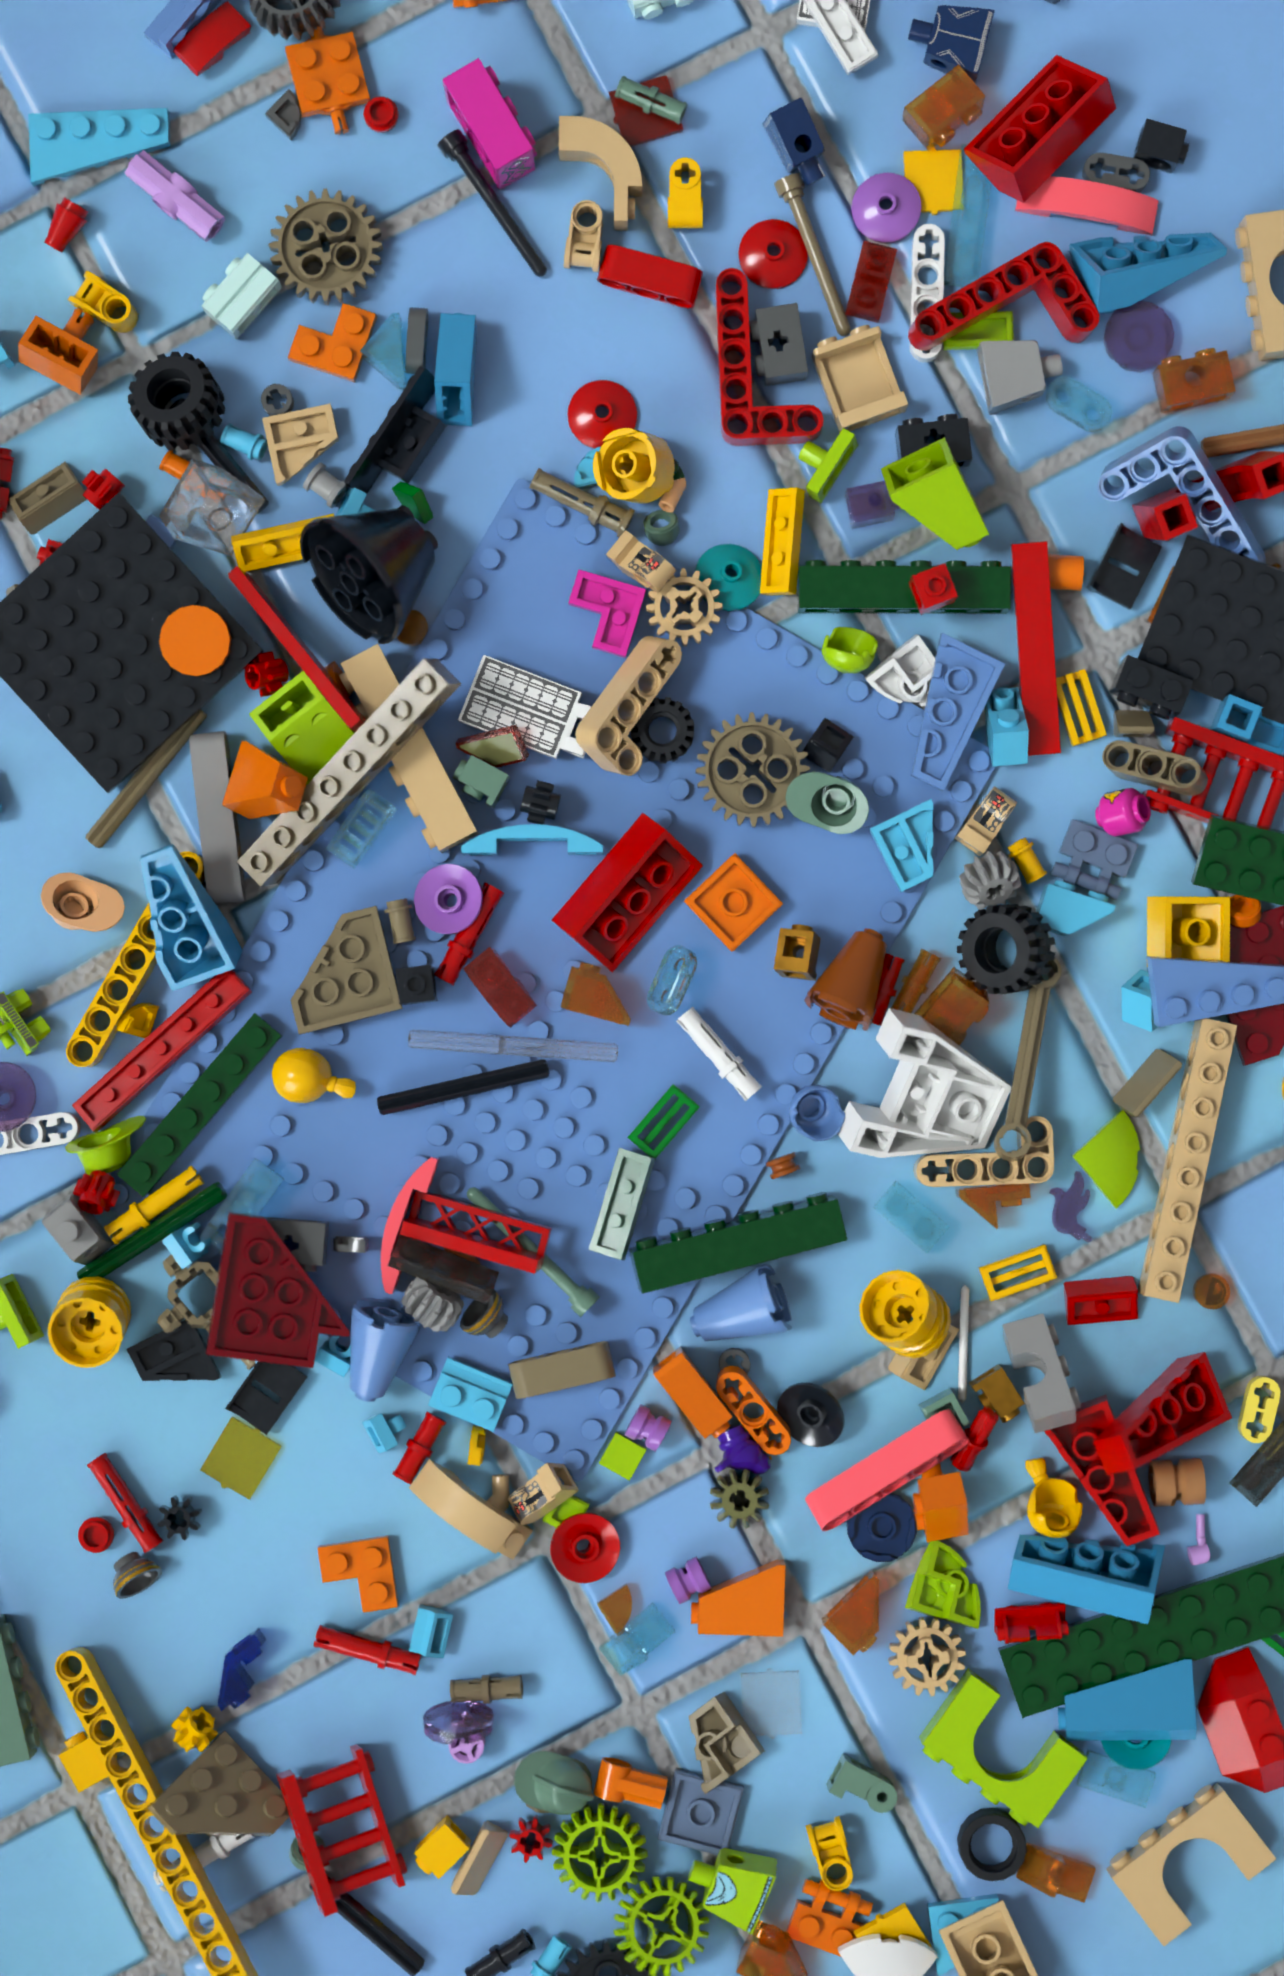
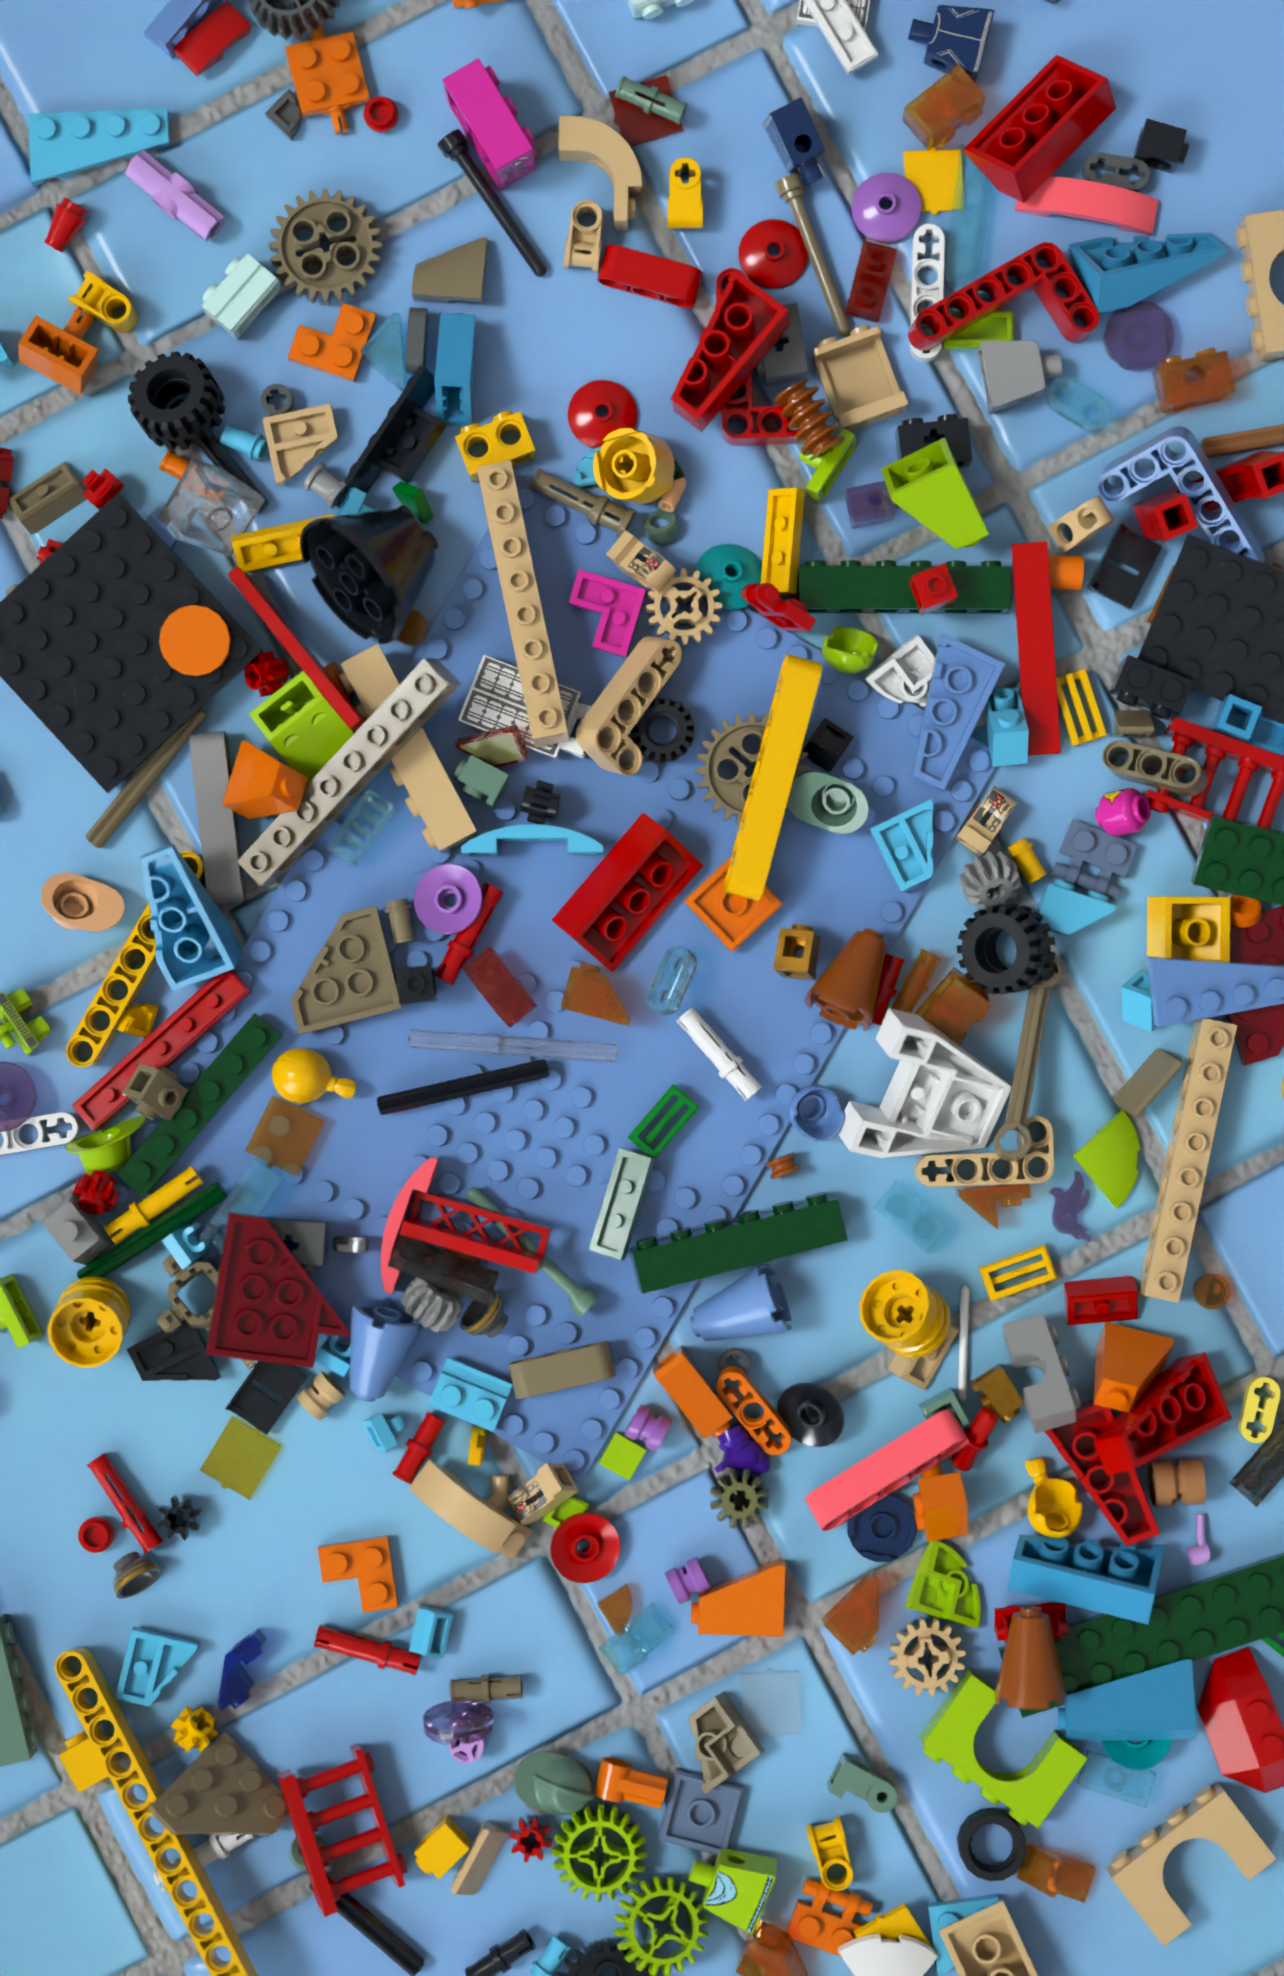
(151, 1664): none -> medium azure wing
(155, 1092): none -> dark tan brick
(284, 1136): none -> clear orange piece
(321, 1396): none -> tan wheel
(452, 275): none -> dark tan slope
(491, 436): none -> yellow brick
(523, 604): none -> tan brick
(729, 349): none -> red wedge
(772, 777): none -> yellow beam
(785, 614): none -> red plate
(808, 420): none -> dark orange piece
(1030, 1663): none -> dark orange cone
(1084, 522): none -> tan leg
(1127, 1365): none -> orange slope

